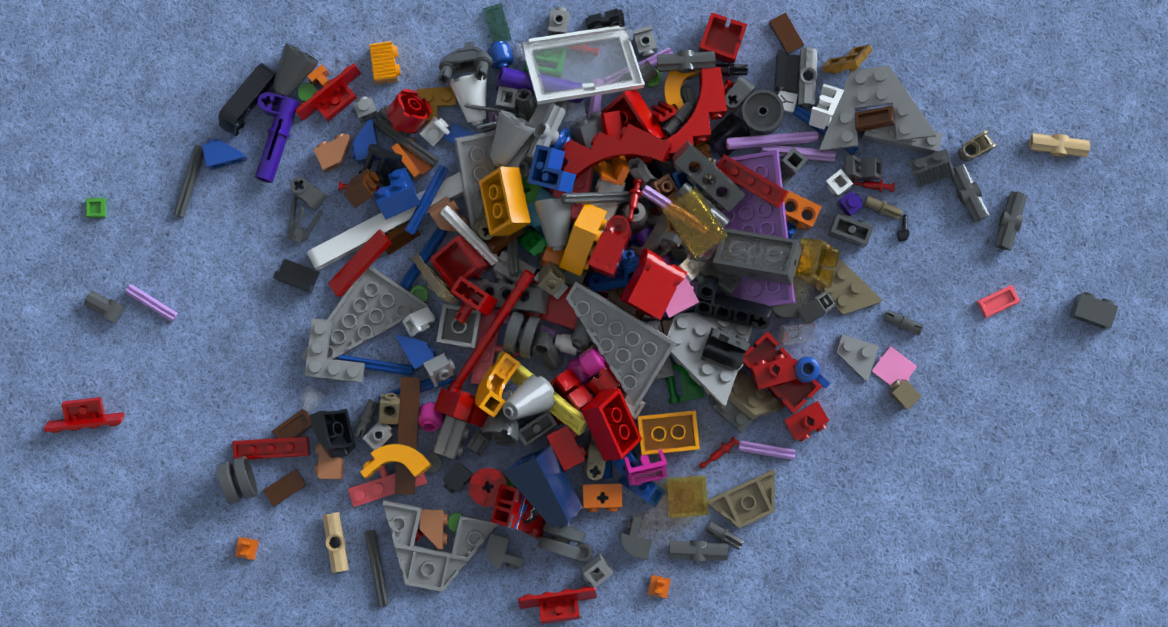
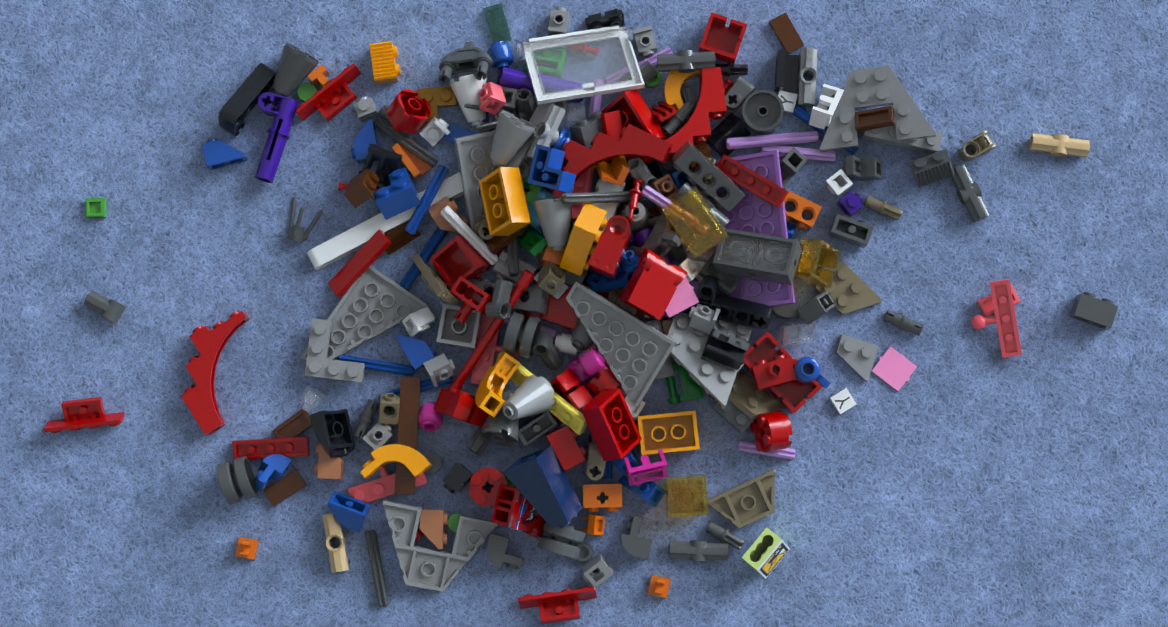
(151, 302): lavender axle -> none
(189, 181): dark grey axle -> none
(201, 398): none -> red arch
(271, 468): none -> blue brick
(297, 275): black panel -> none
(309, 194): dark grey piece -> none
(333, 153): nougat slope -> none
(349, 511): none -> blue slope
(420, 292): bright green tile -> none
(451, 437): light grey brick -> none
(489, 95): none -> coral brick
(499, 305): none -> dark grey piece
(595, 524): none -> orange tile
(703, 318): none -> light grey brick
(720, 452): red piece -> none
(766, 553): none -> yellowish green piece
(772, 431): none -> red brick
(806, 421): red brick -> none
(842, 401): none -> white tile
(849, 62): pearl gold plate -> none
(875, 185): red piece -> none
(903, 234): black hand -> none
(904, 393): dark tan brick -> none
(1004, 317): none -> coral plate
(1010, 220): dark grey piece -> none

